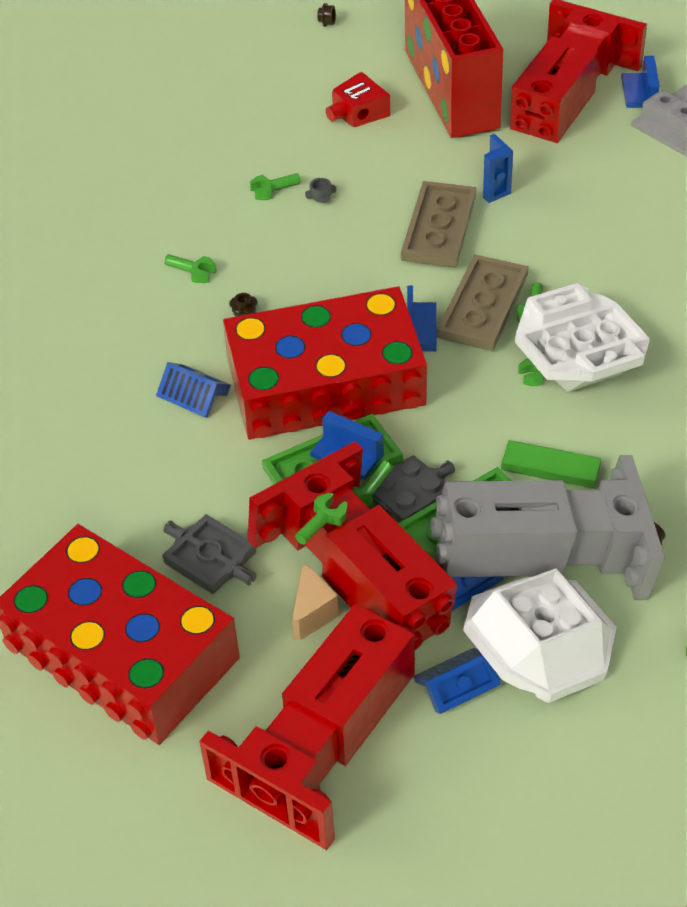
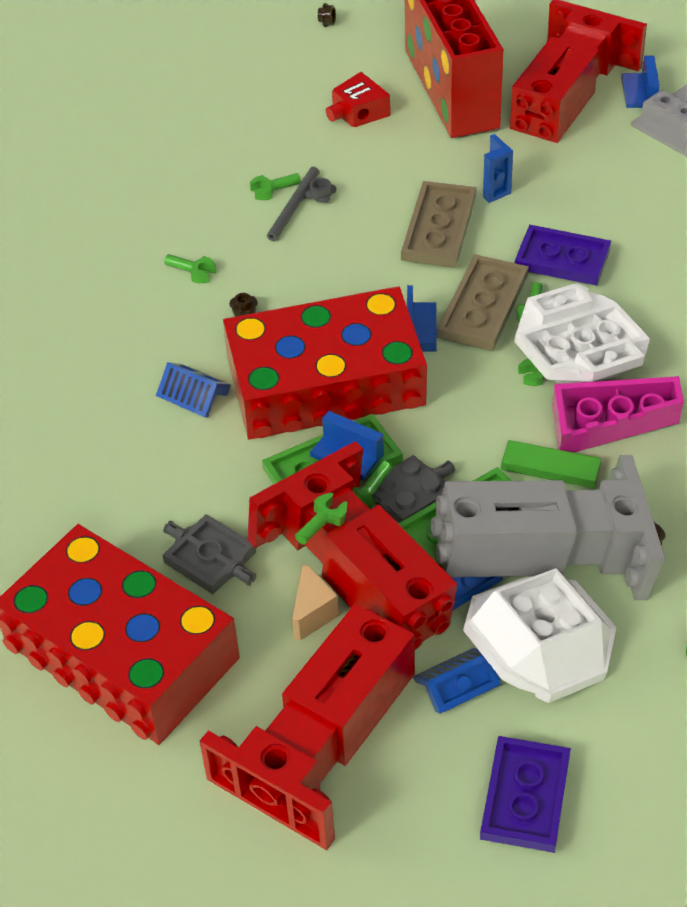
(292, 204): none -> dark grey piece
(525, 794): none -> dark purple plate
(563, 254): none -> dark purple plate
(613, 410): none -> dark pink wedge

